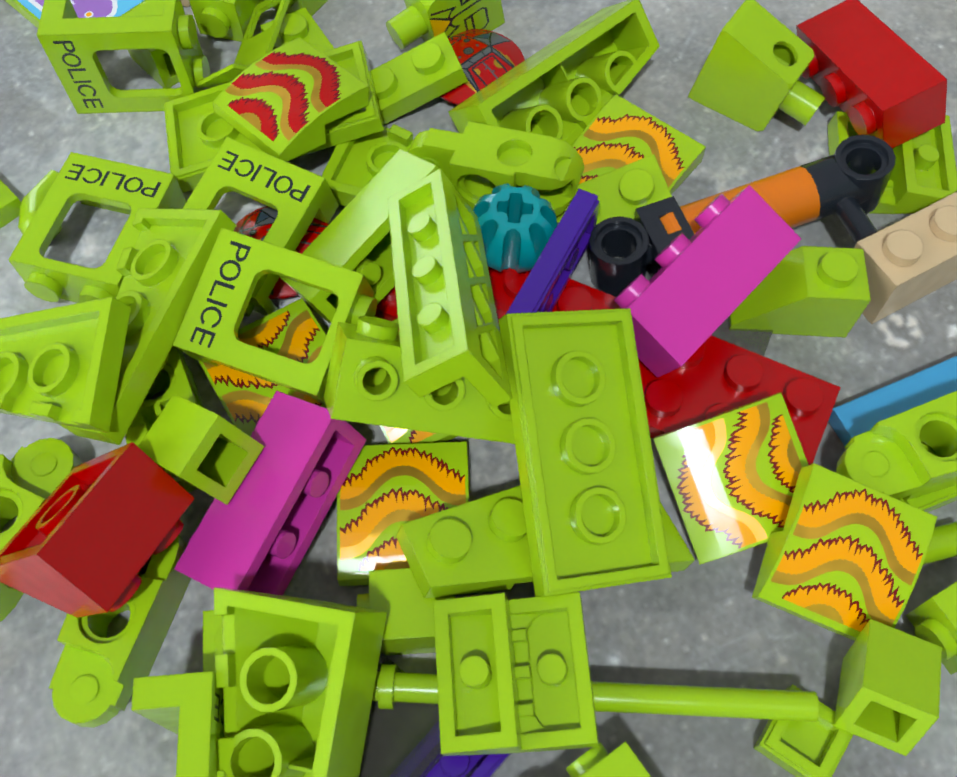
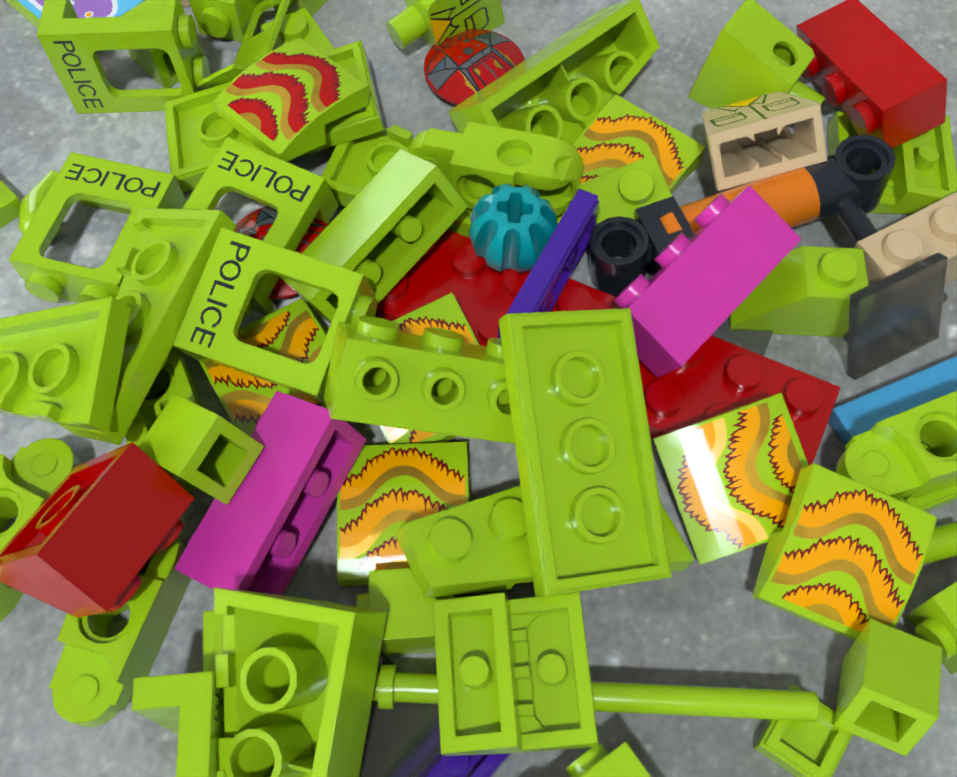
(417, 77): lime plate -> none
(444, 292): lime fence -> none
(754, 139): none -> tan torso
(895, 315): none -> clear smoke piece

